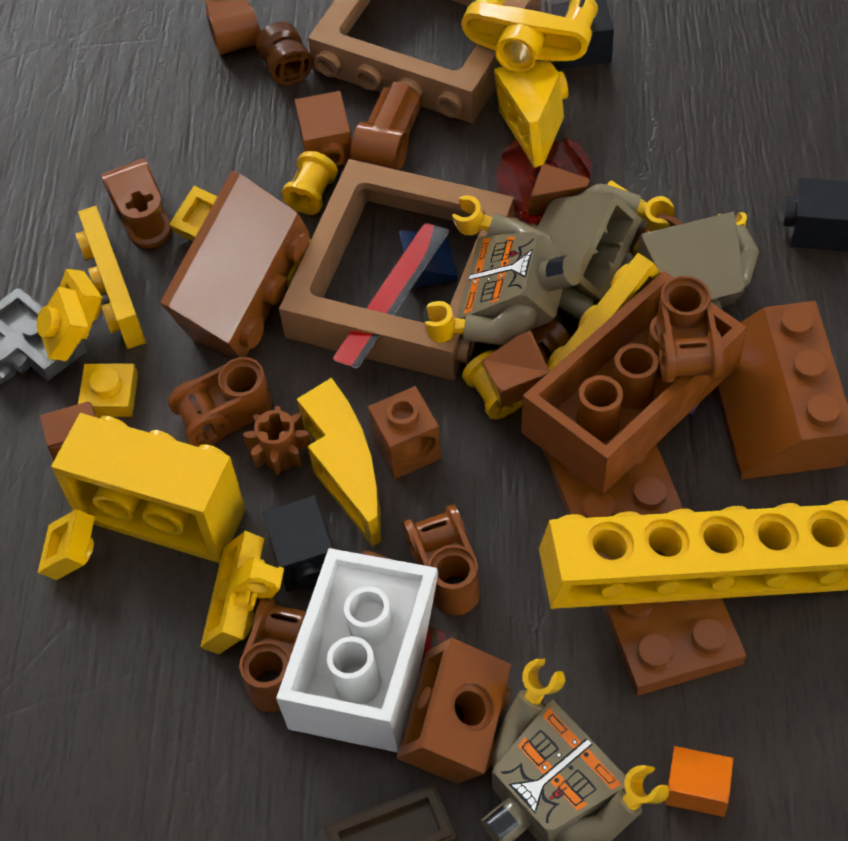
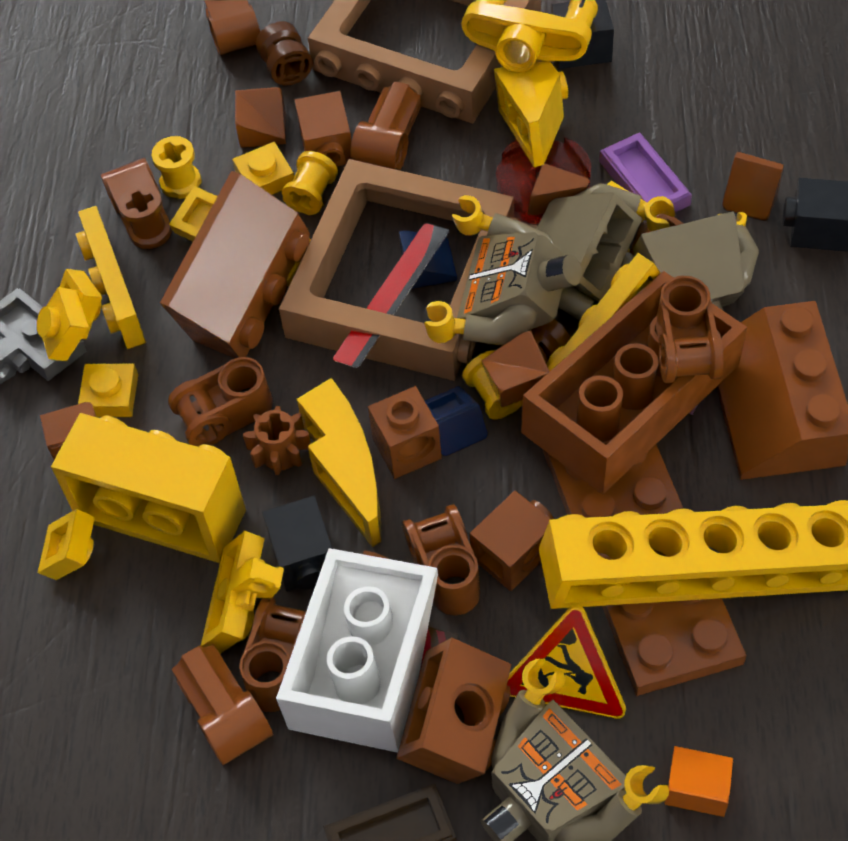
(174, 160): none -> yellow bush
(225, 712): none -> dark orange piece
(260, 117): none -> dark orange slope
(265, 168): none -> yellow plate
(458, 420): none -> dark blue slope
(510, 539): none -> dark orange brick
(576, 651): none -> piece
(643, 172): none -> medium lavender tile
(753, 186): none -> dark orange slope

